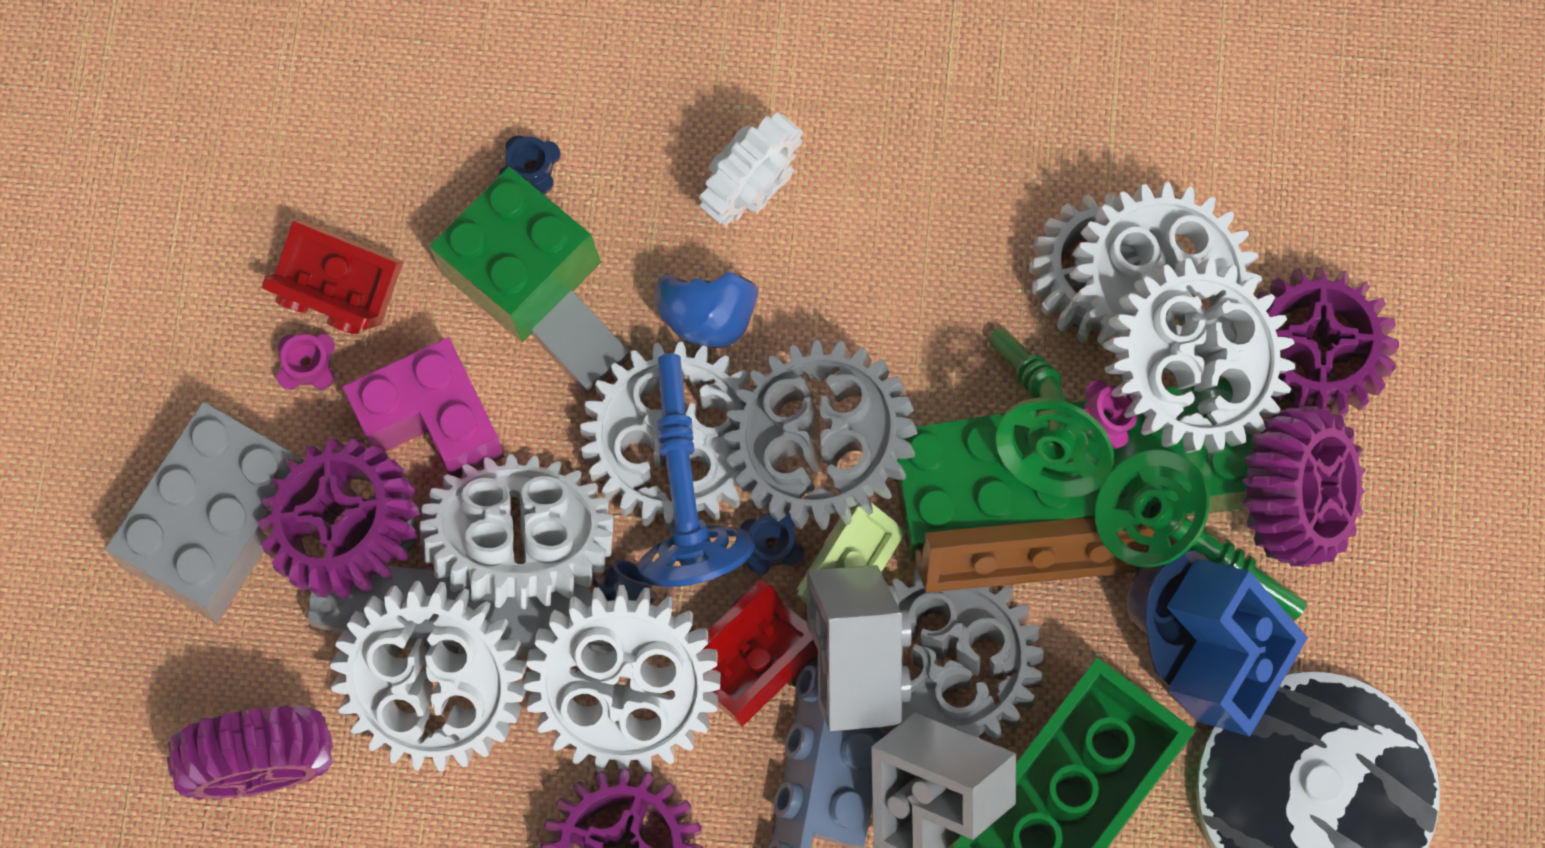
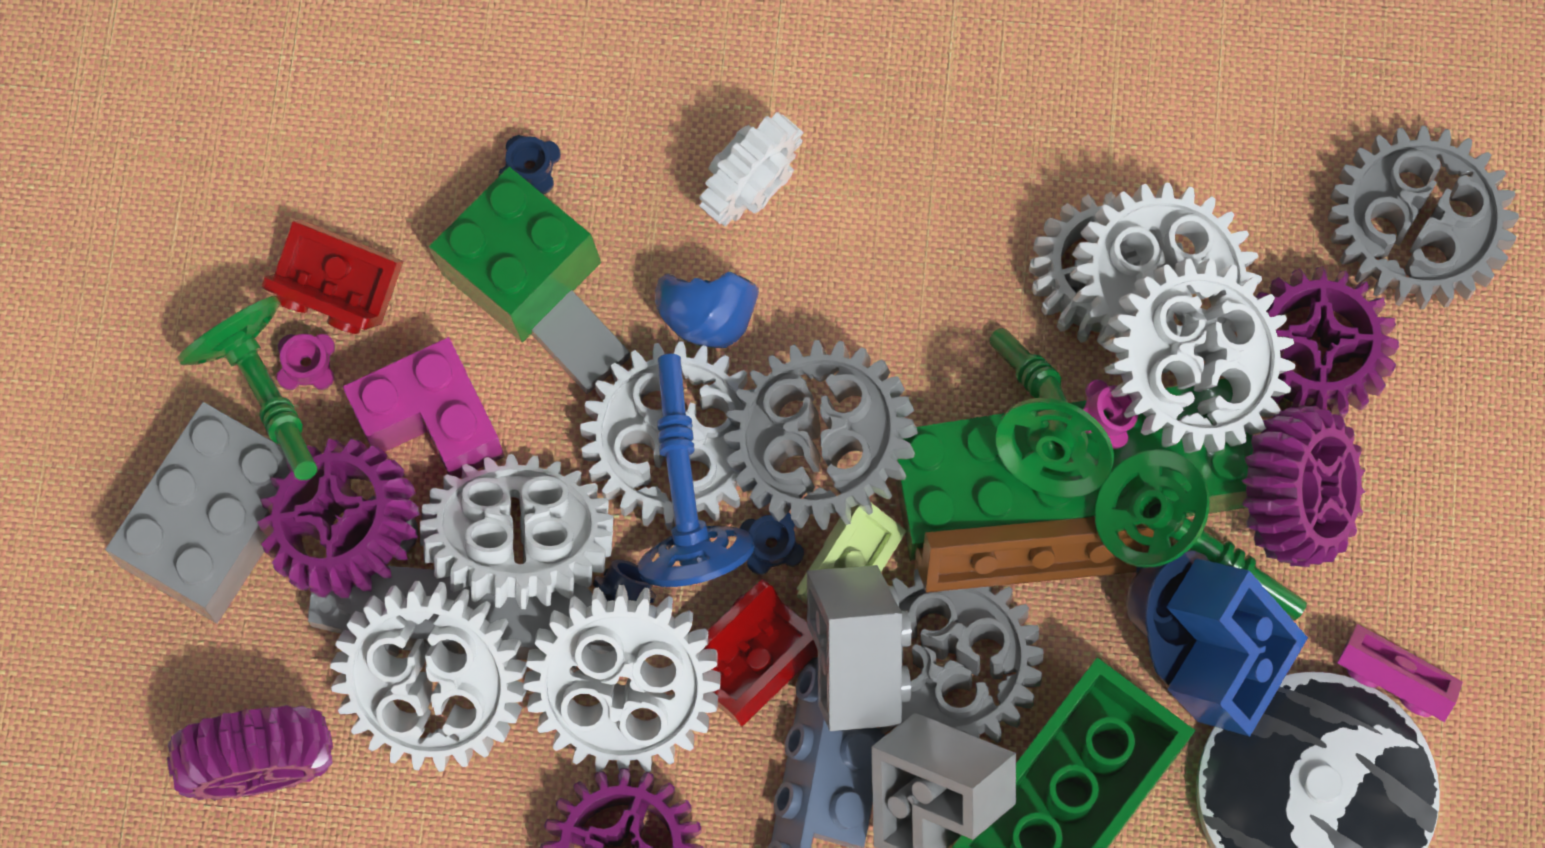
(237, 343): none -> green dish
(1416, 682): none -> dark pink plate
(1468, 243): none -> light grey gear

